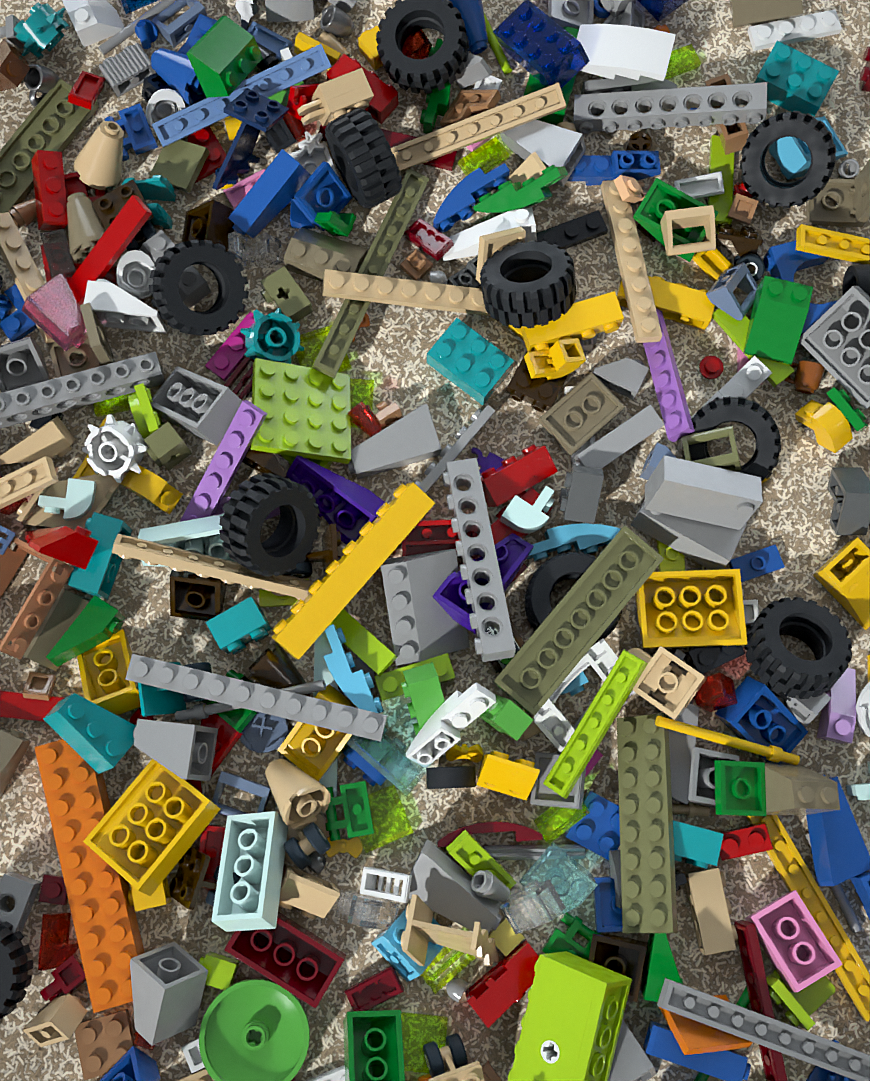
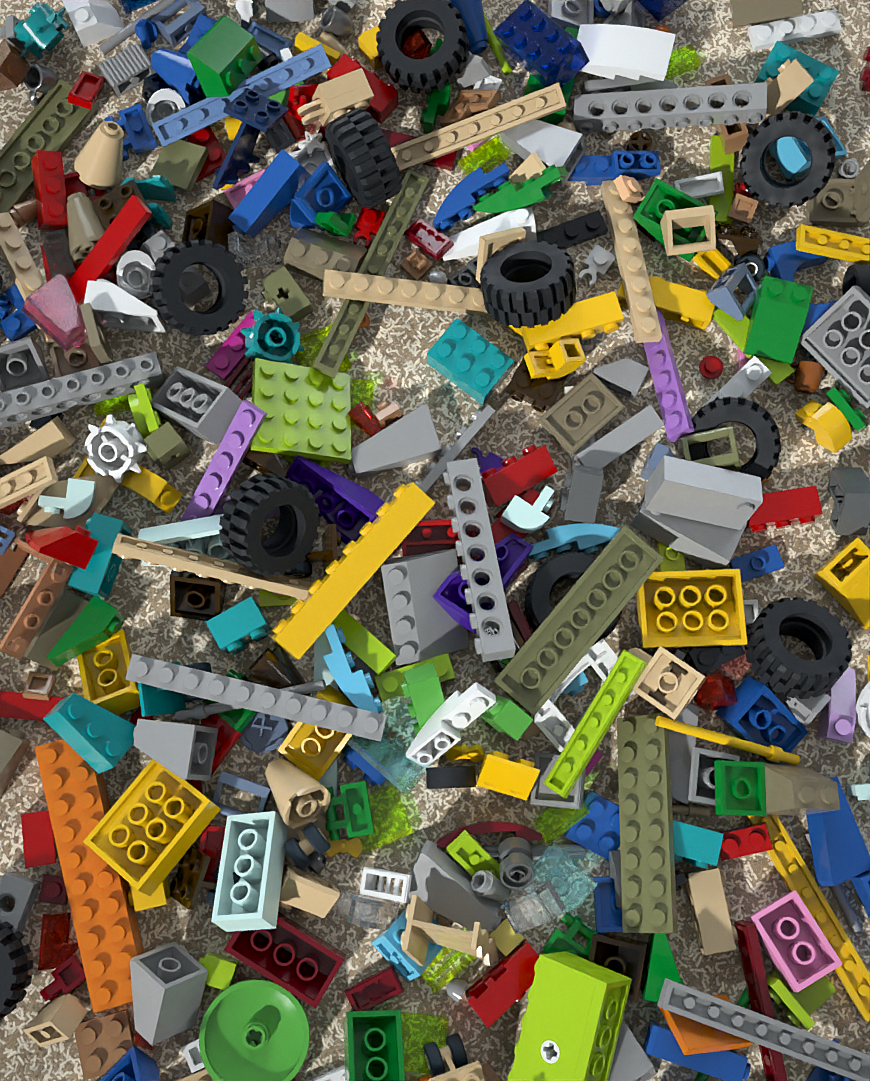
(38, 839): none -> red hinge
(368, 224): none -> red plate
(516, 863): none -> dark grey wheel
(519, 620): none -> dark red tile
(597, 263): none -> white plate
(785, 87): none -> tan brick
(786, 507): none -> red brick

